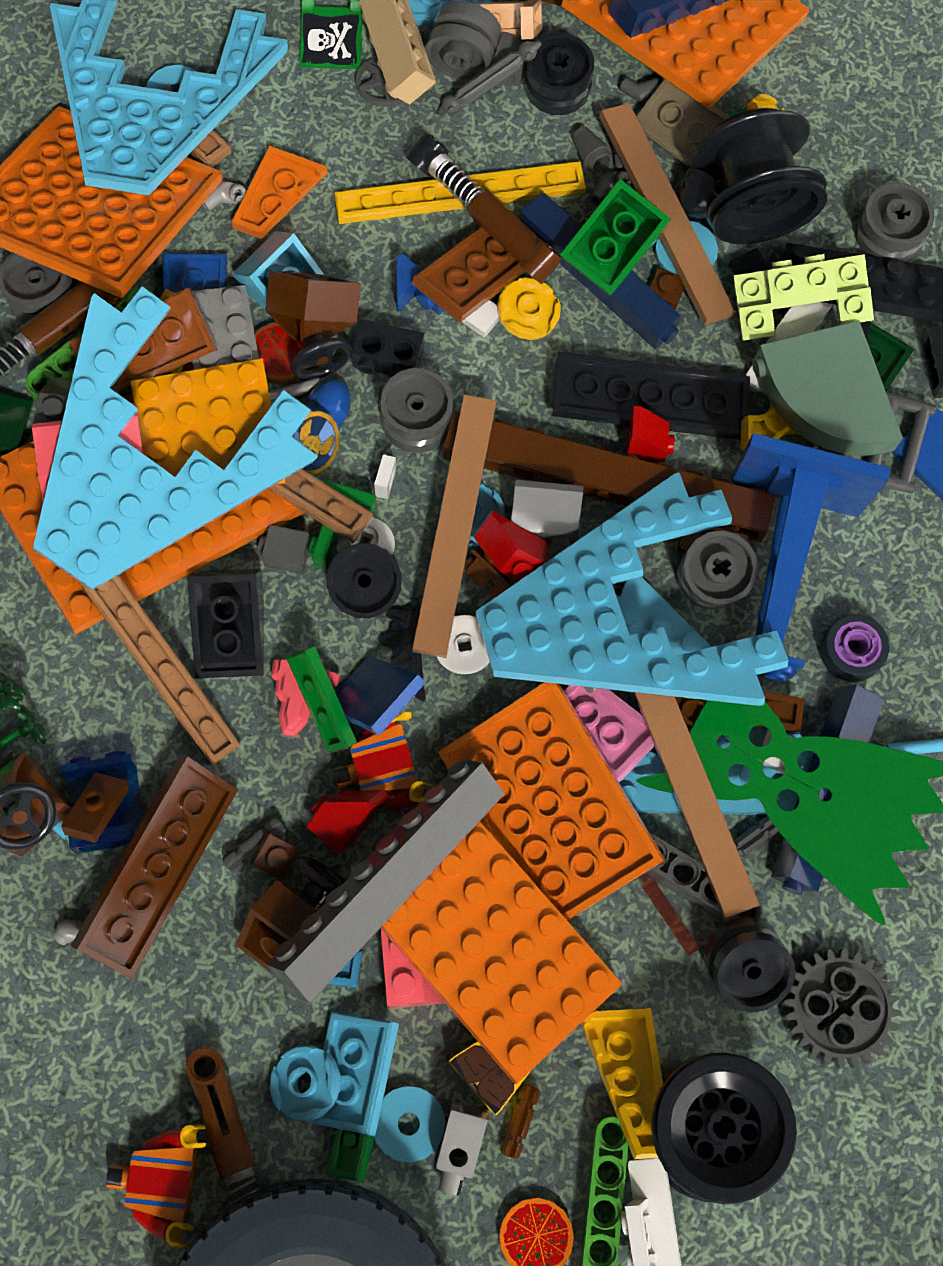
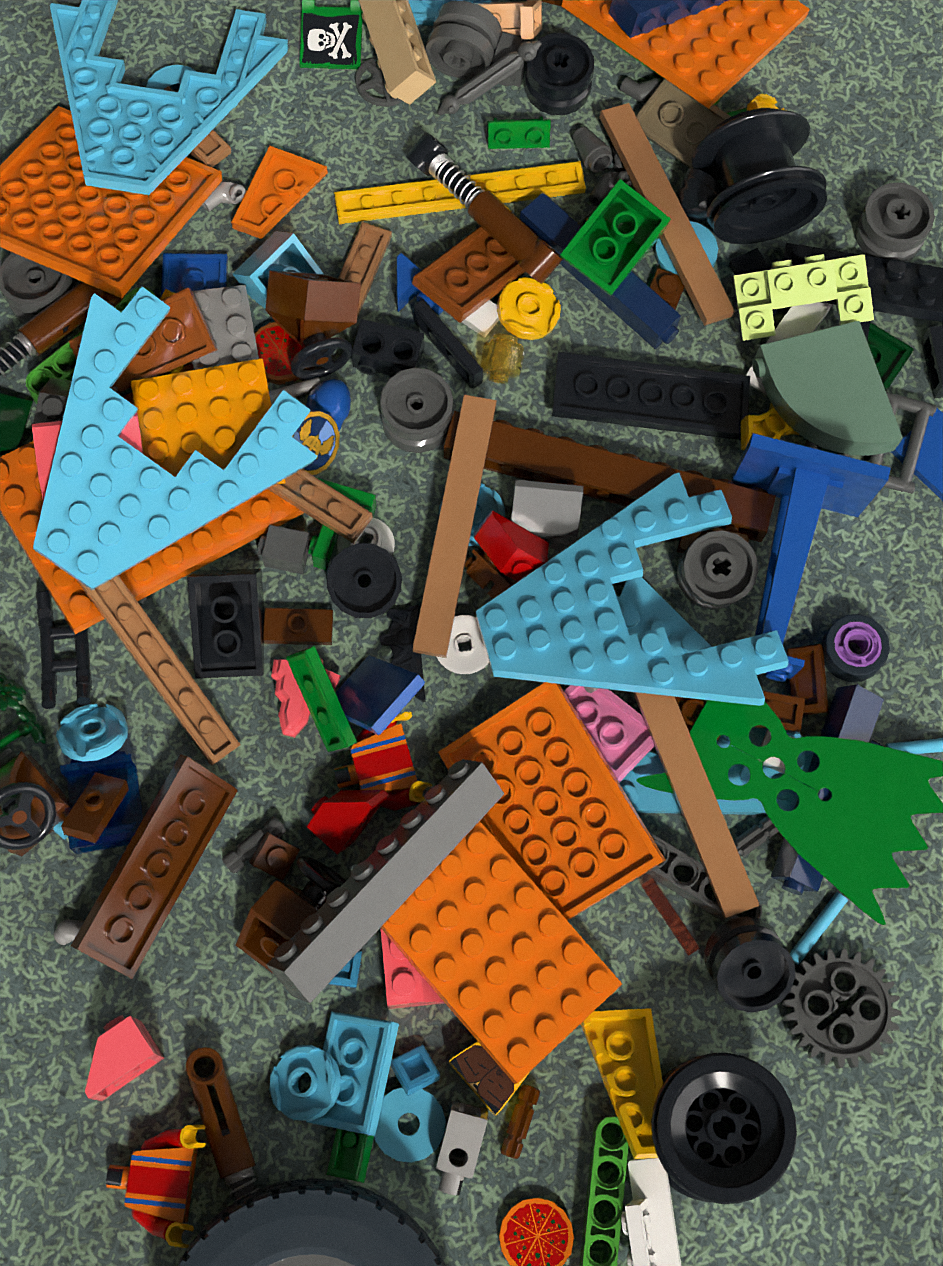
(50, 665): none -> black piece
(94, 746): none -> medium azure tile
(120, 1057): none -> coral slope
(298, 626): none -> reddish brown plate
(365, 257): none -> medium nougat tile
(385, 476): white tile -> none
(415, 1070): none -> dark azure tile
(448, 344): none -> black tile
(502, 358): none -> clear yellow head
(518, 133): none -> green hinge
(648, 436): red slope -> none
(811, 679): none -> reddish brown tile
(818, 927): none -> medium azure piece

